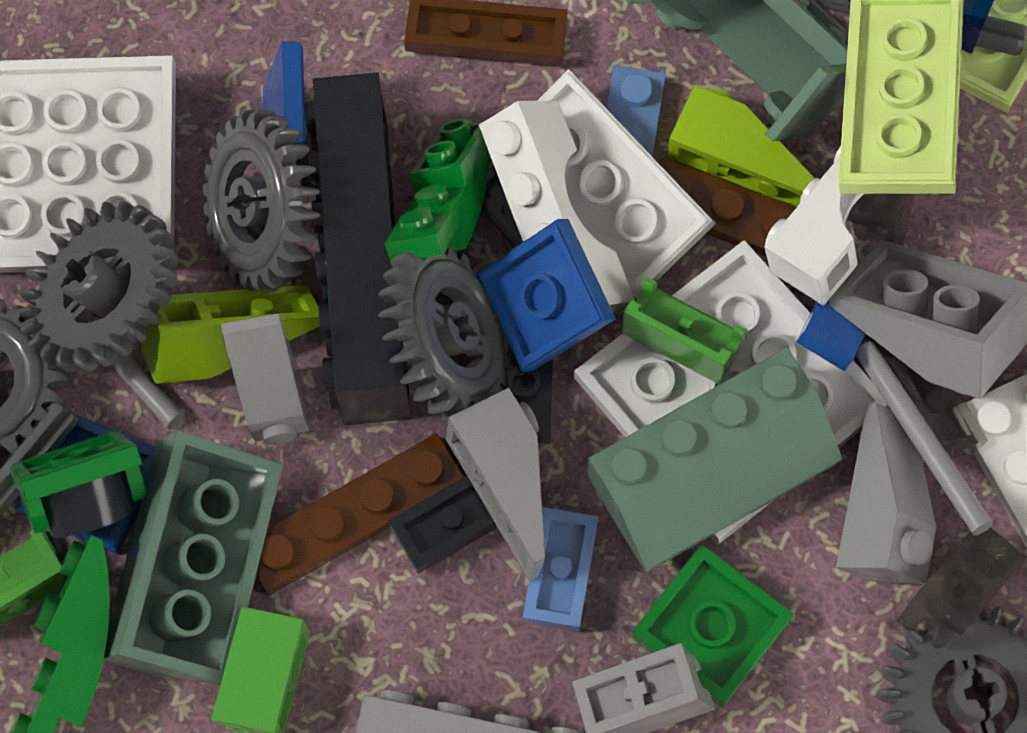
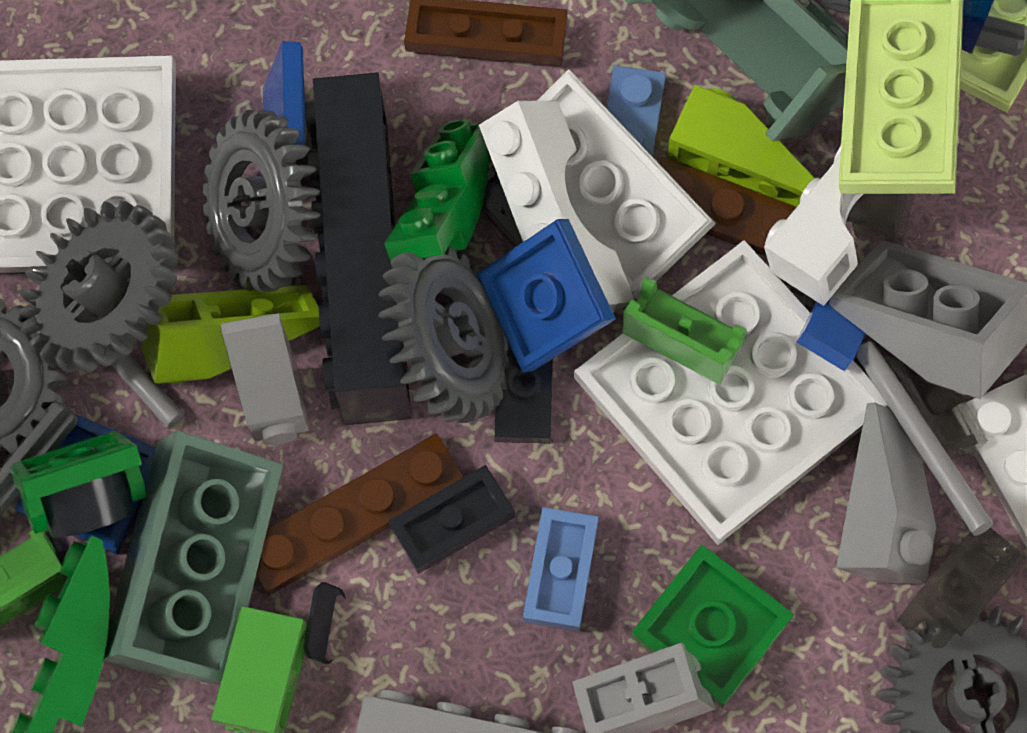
(320, 621): none -> black piece
(501, 458): light grey slope -> none
(715, 459): sand green slope -> none

